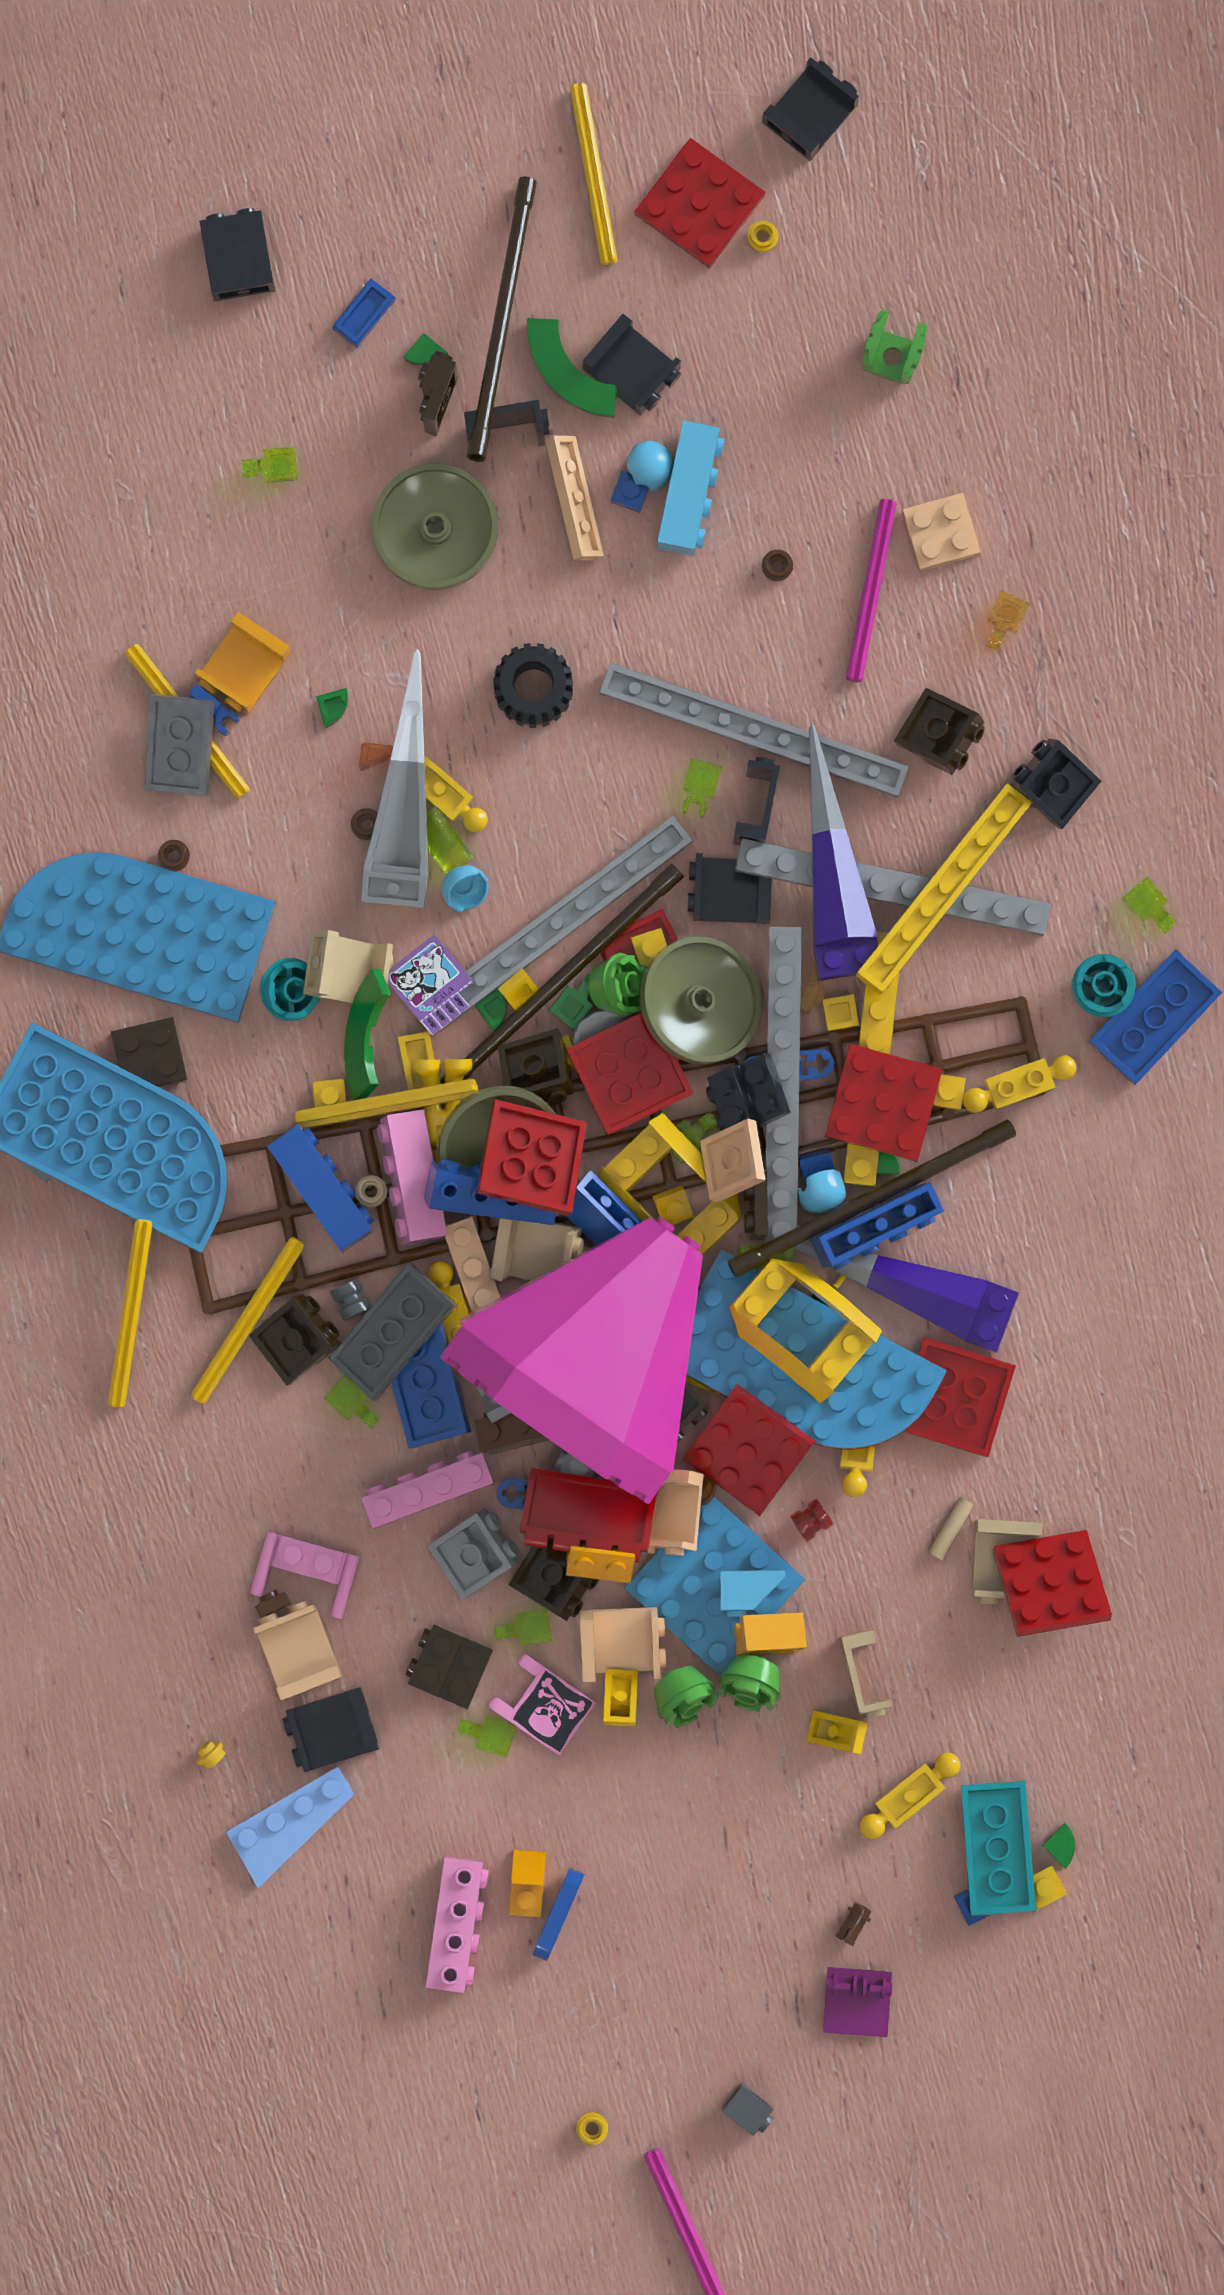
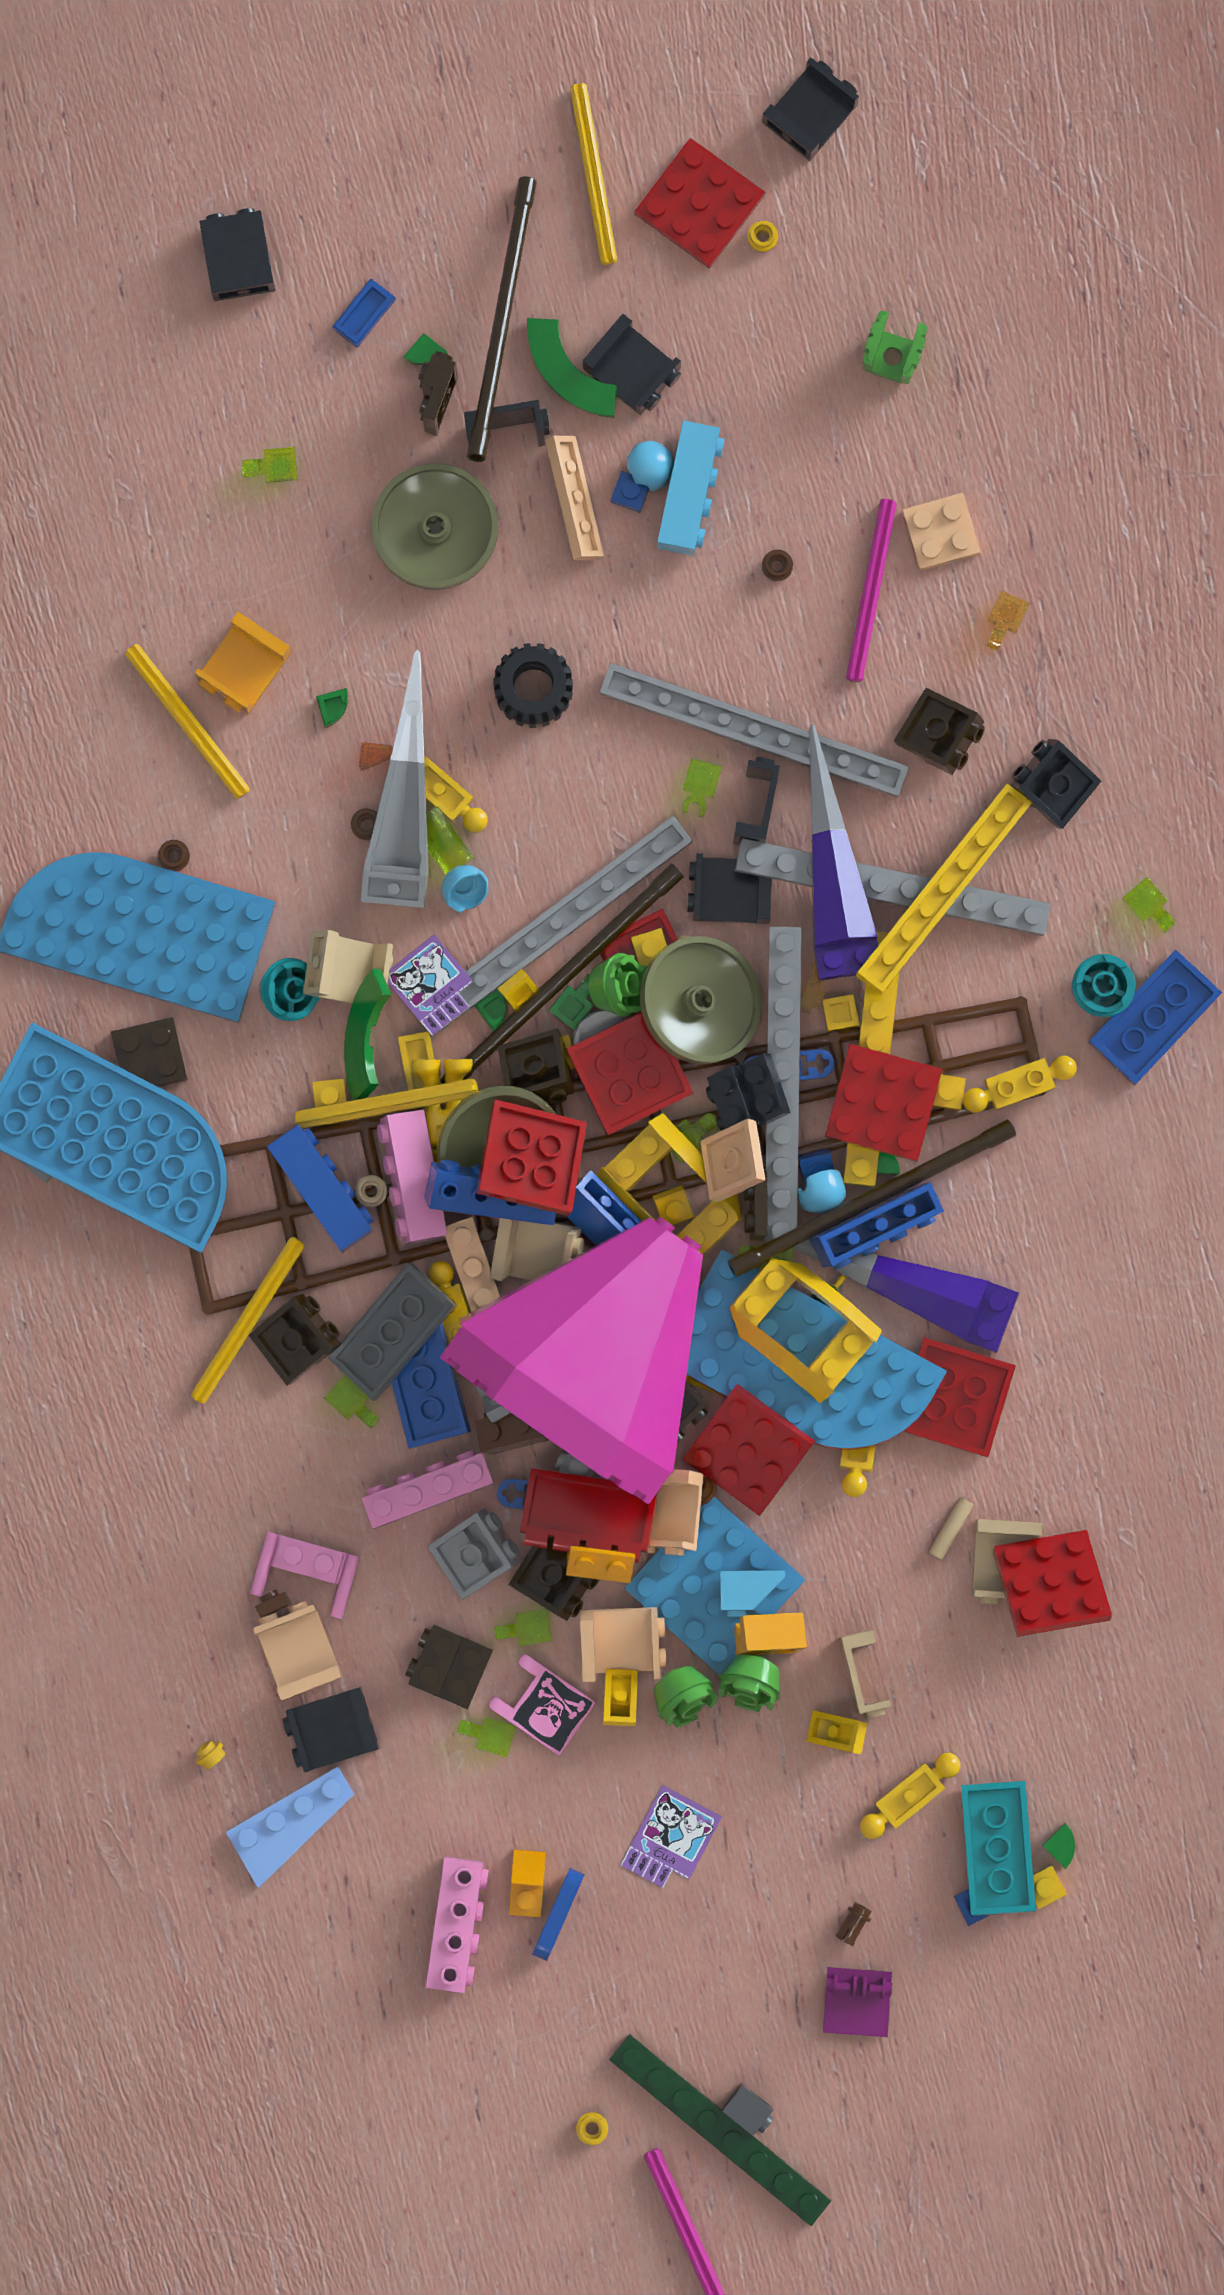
(130, 1313): yellow axle -> none
(179, 745): flat silver plate -> none
(220, 712): blue plate -> none
(351, 1300): dark grey wheel -> none
(670, 1838): none -> sticker
(720, 2130): none -> dark green plate
(804, 1522): clear red wheel -> none

